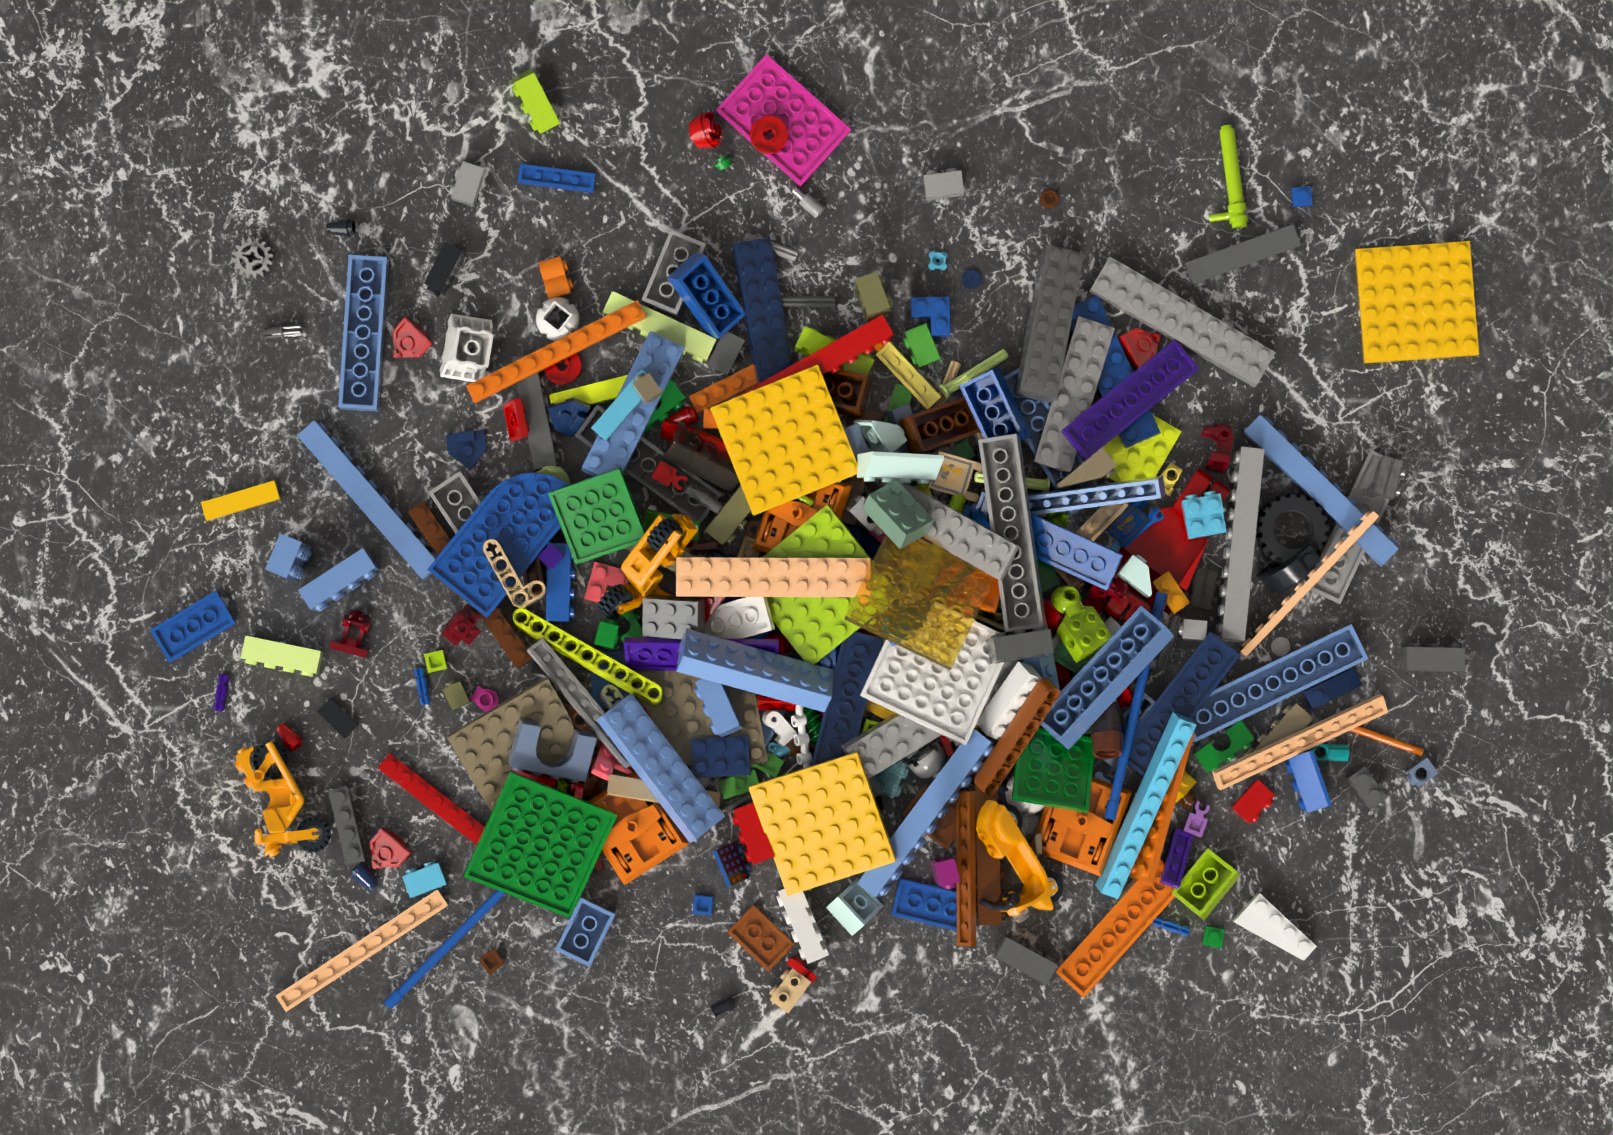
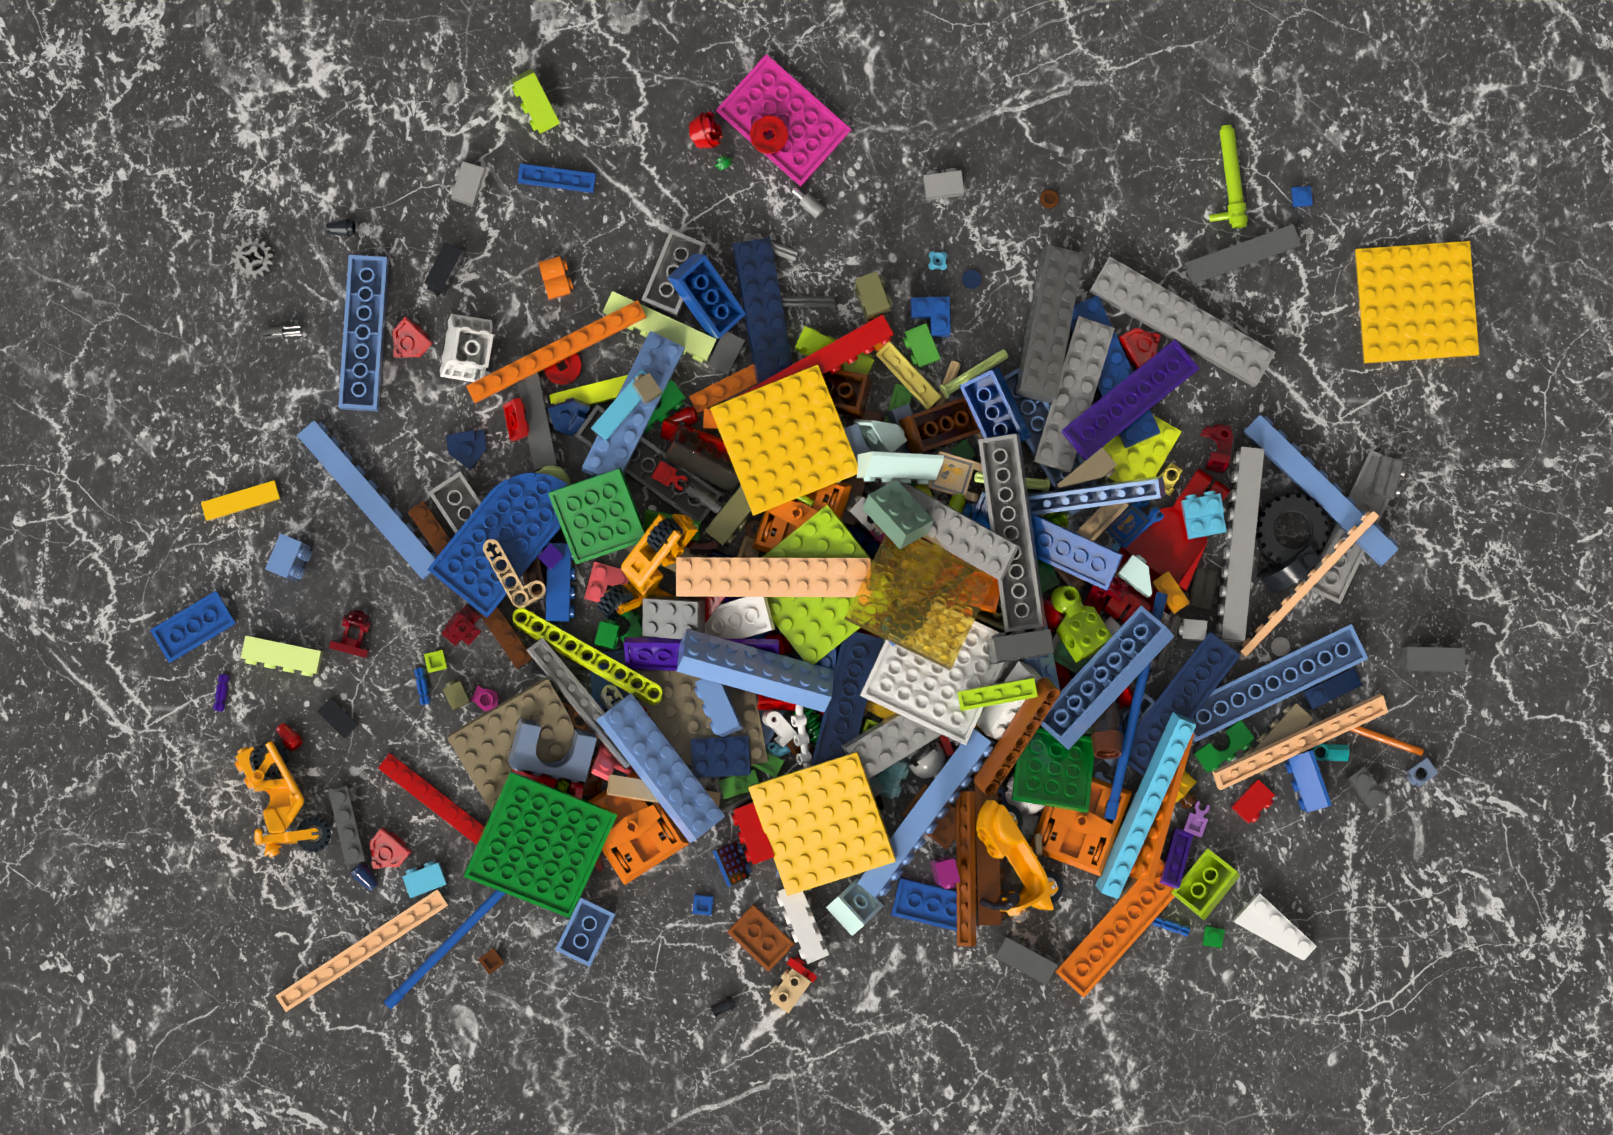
(338, 580): medium blue brick -> none
(568, 326): white piece -> none
(997, 693): none -> lime plate

